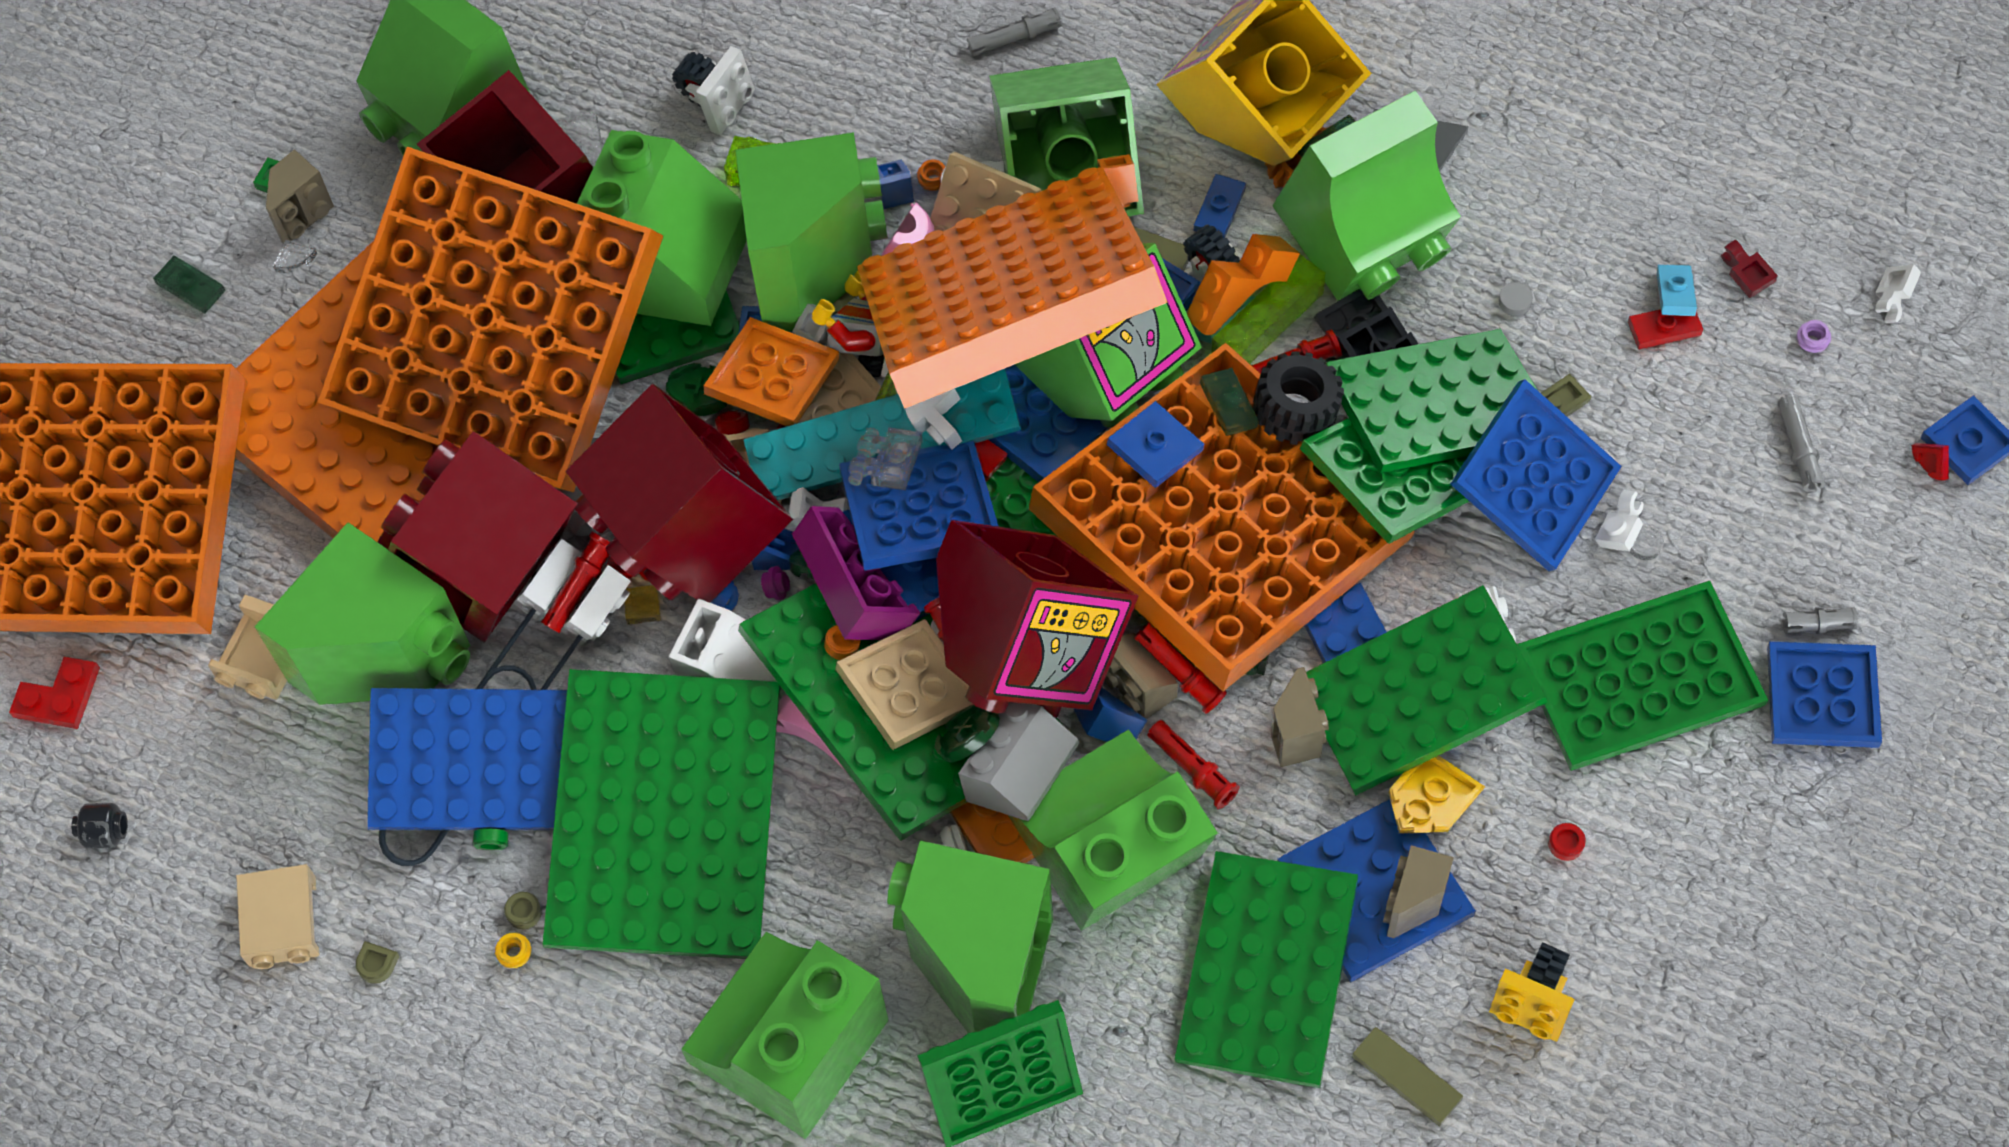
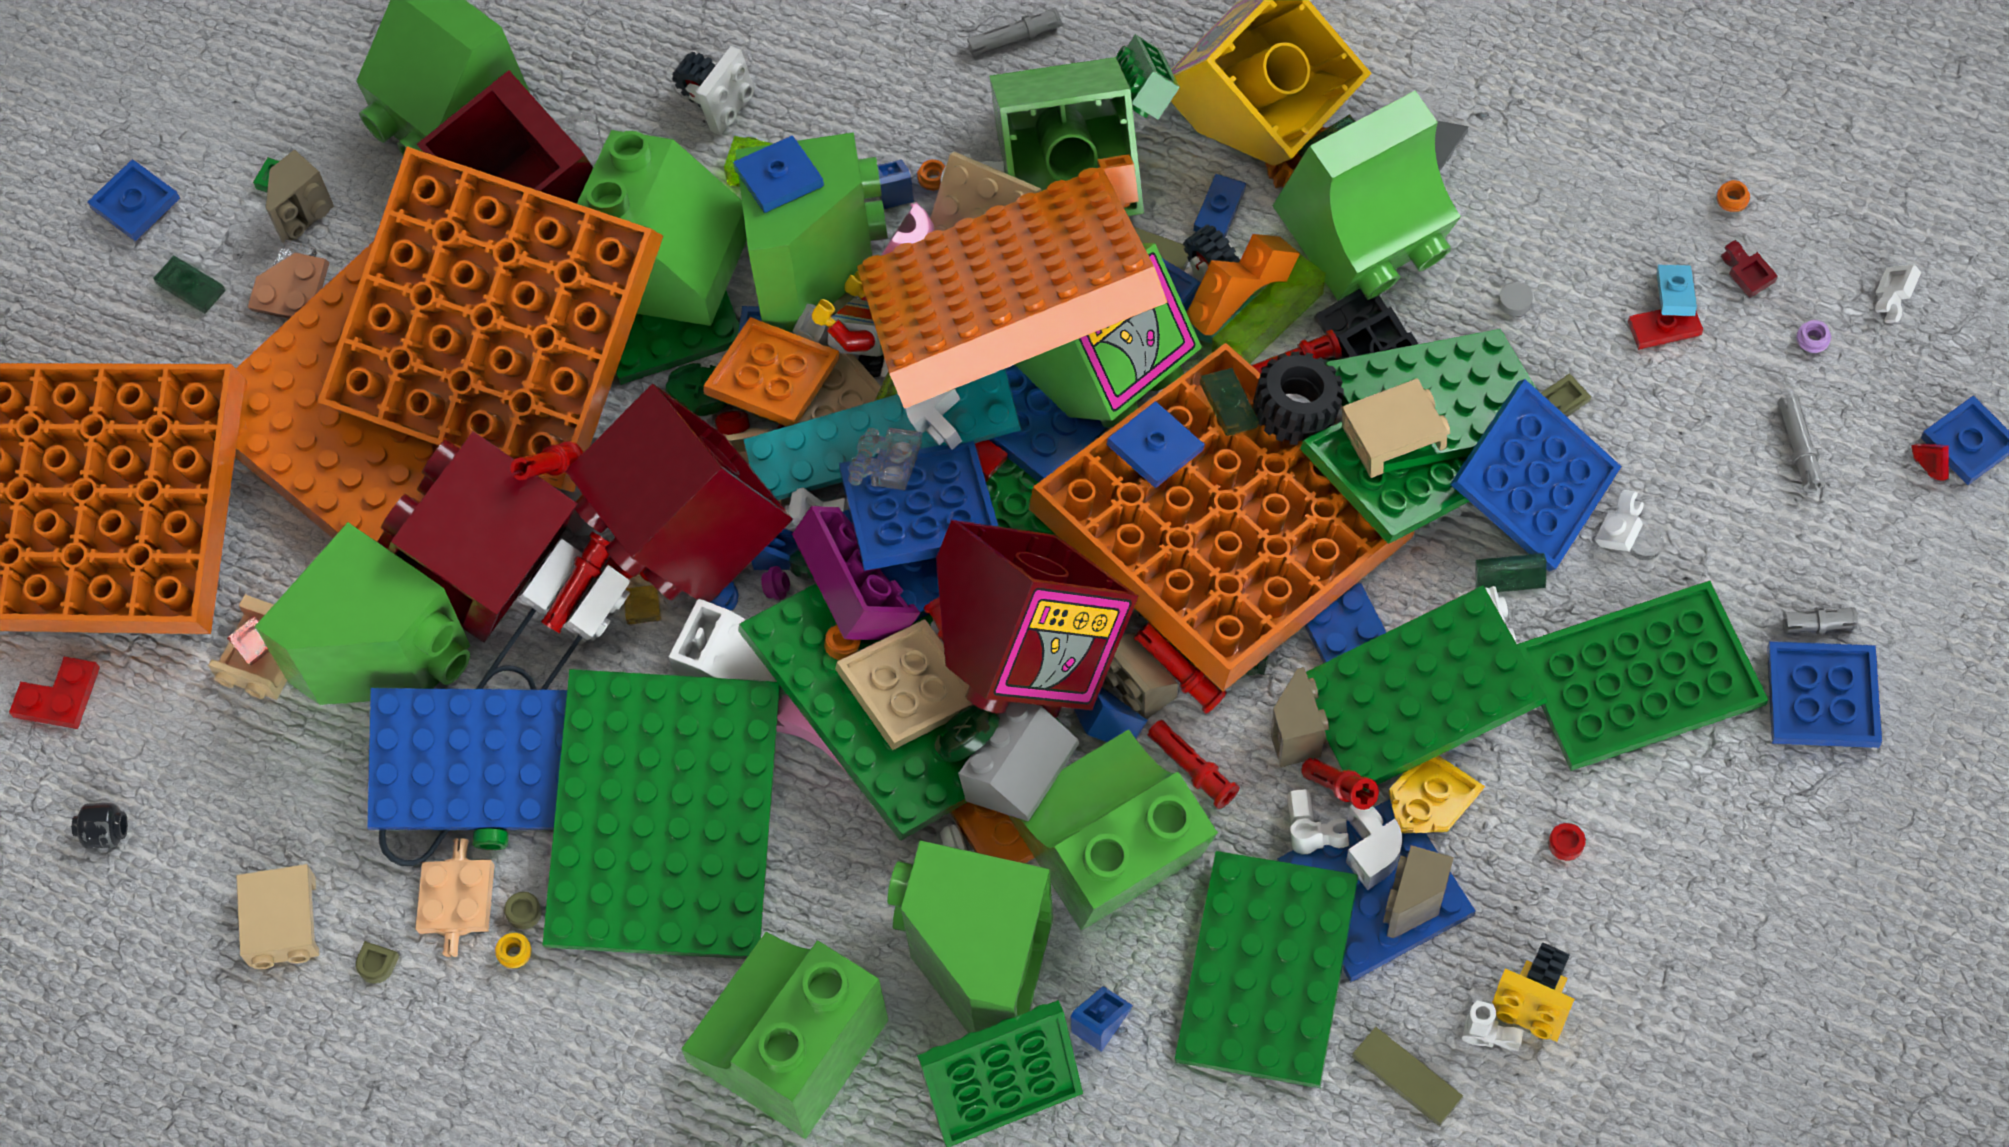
(133, 200): none -> blue plate
(249, 642): none -> clear red tile
(288, 285): none -> nougat plate
(455, 897): none -> light nougat plate
(553, 461): none -> red pin
(778, 174): none -> blue plate
(1099, 1017): none -> blue slope
(1148, 77): none -> green brick
(1308, 834): none -> white bar
(1345, 784): none -> red pin
(1378, 851): none -> white brick
(1393, 424): none -> tan panel
(1483, 1030): none -> white bar
(1512, 572): none -> clear green plate
(1736, 189): none -> orange plate

